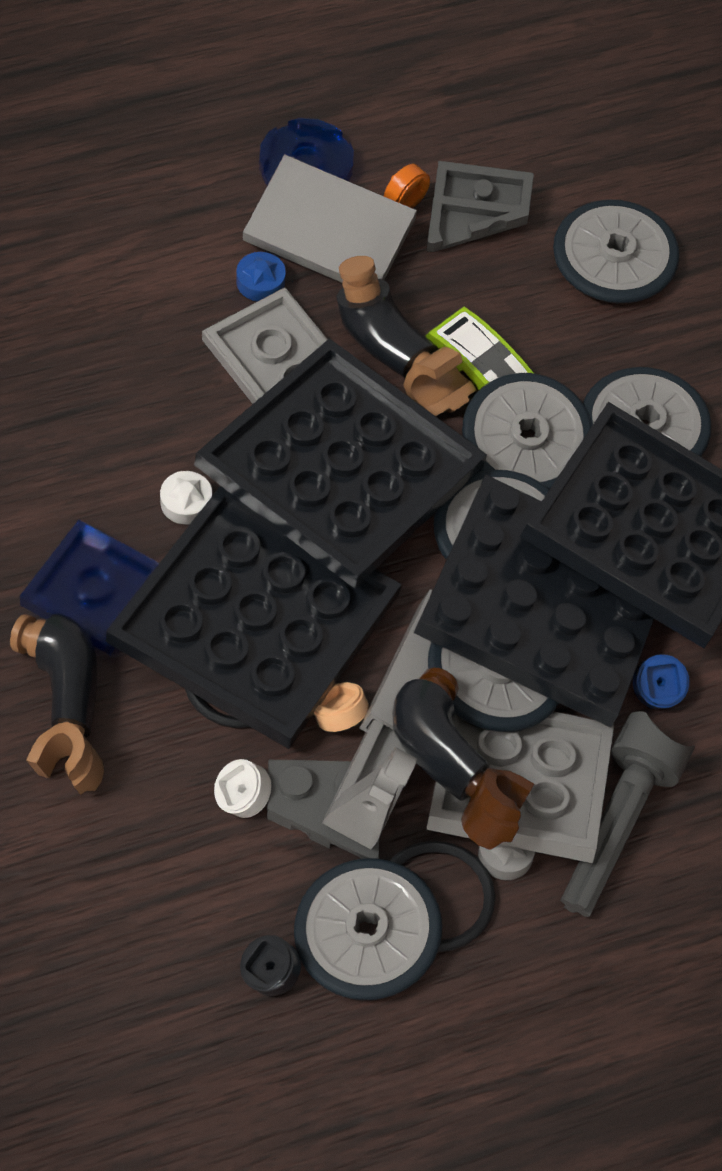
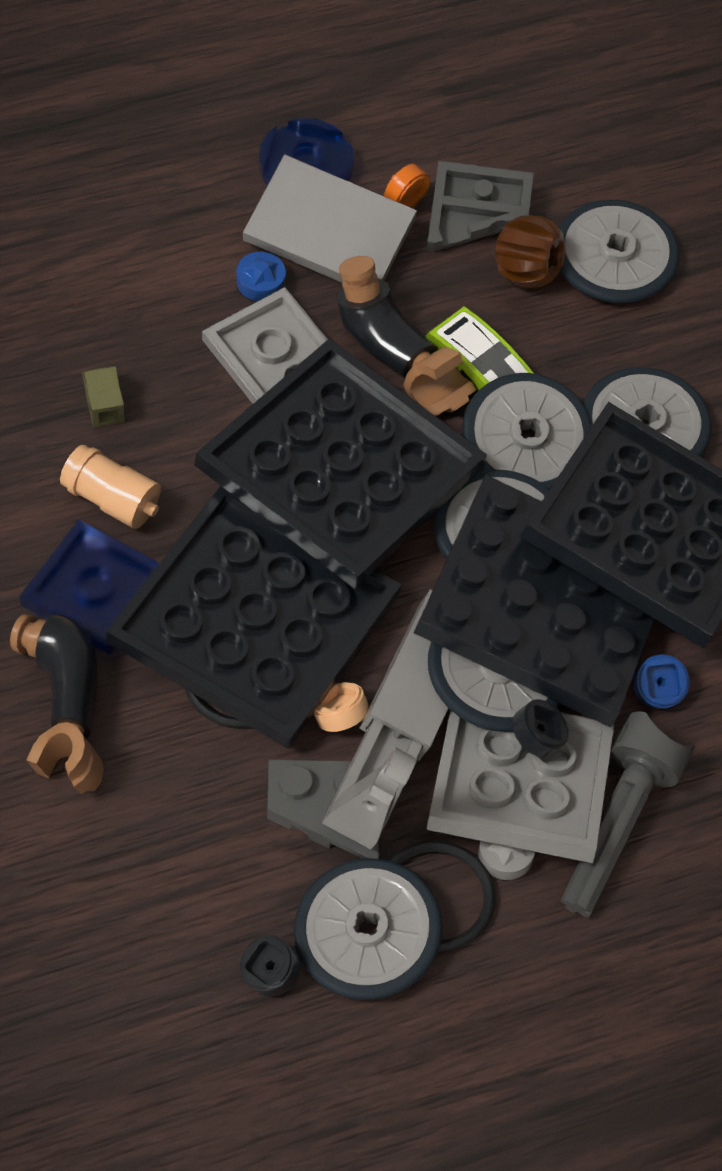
(103, 396): none -> olive piece
(112, 487): none -> light nougat piece
(184, 496): white tile -> none
(242, 788): white tile -> none
(426, 731): piece -> none
(530, 251): none -> reddish brown piece
(540, 728): none -> black tile

